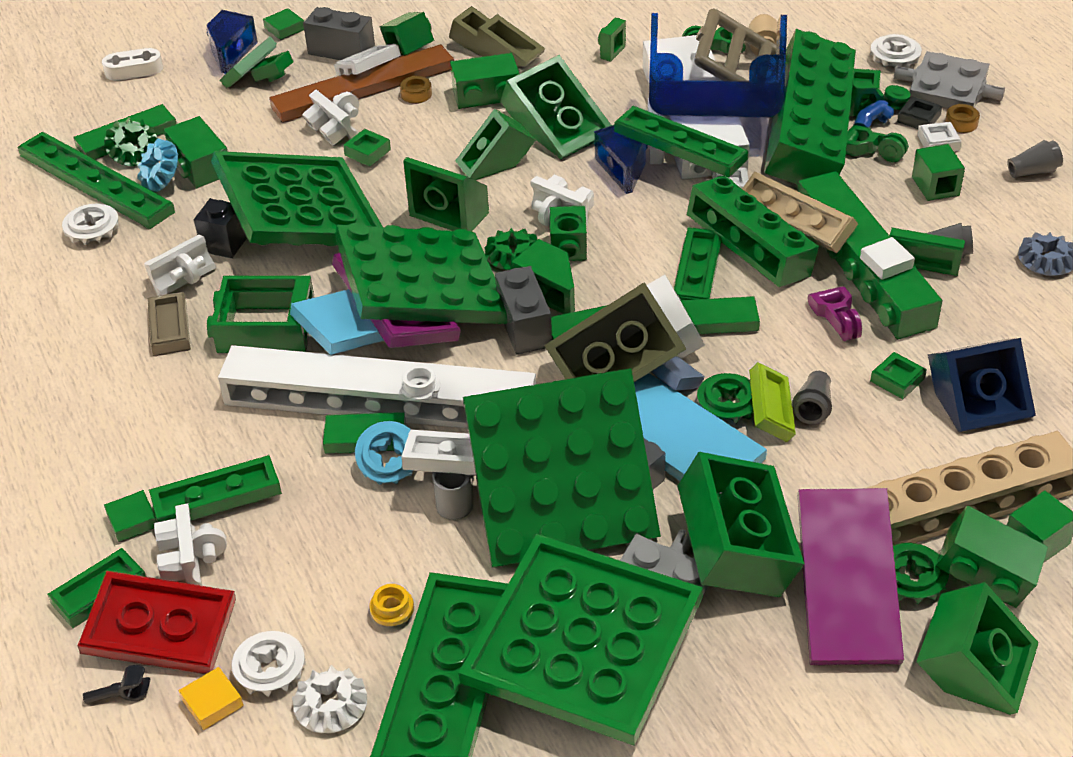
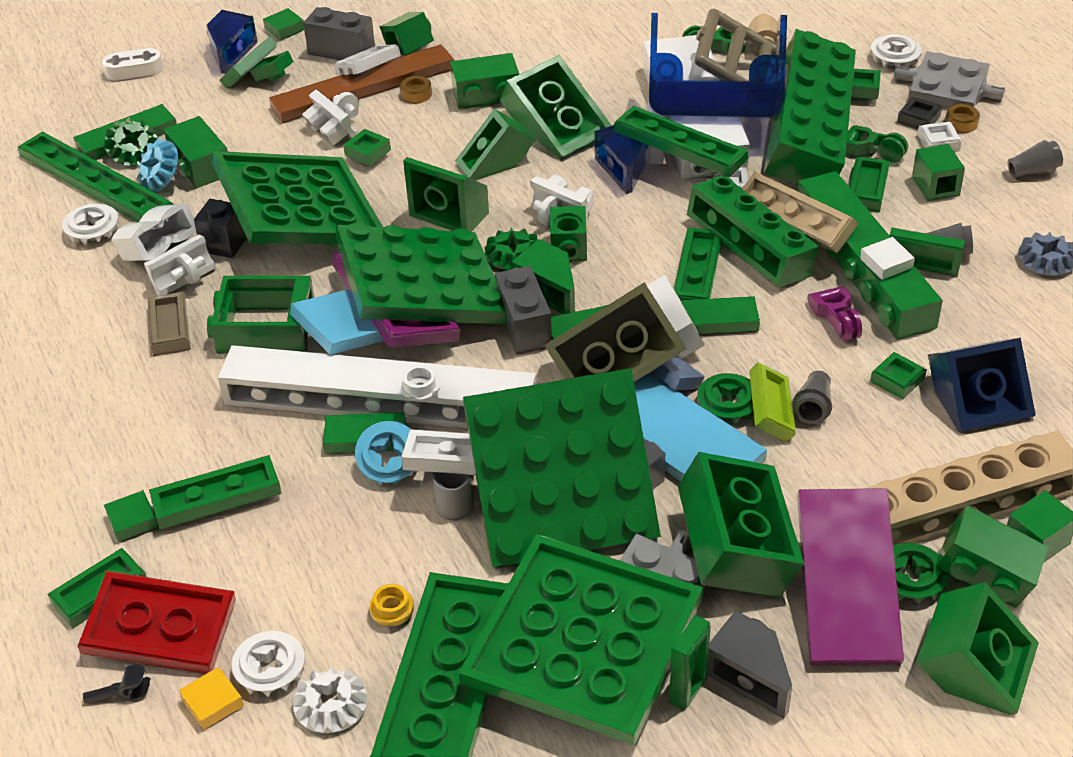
(154, 232): none -> white brick
(192, 545): white hips -> none
(493, 37): olive slope -> none
(612, 39): green plate -> none
(689, 662): none -> green tile
(750, 662): none -> dark grey slope
(869, 181): none -> green tile
(876, 110): blue arm -> none
(894, 95): green piece -> none

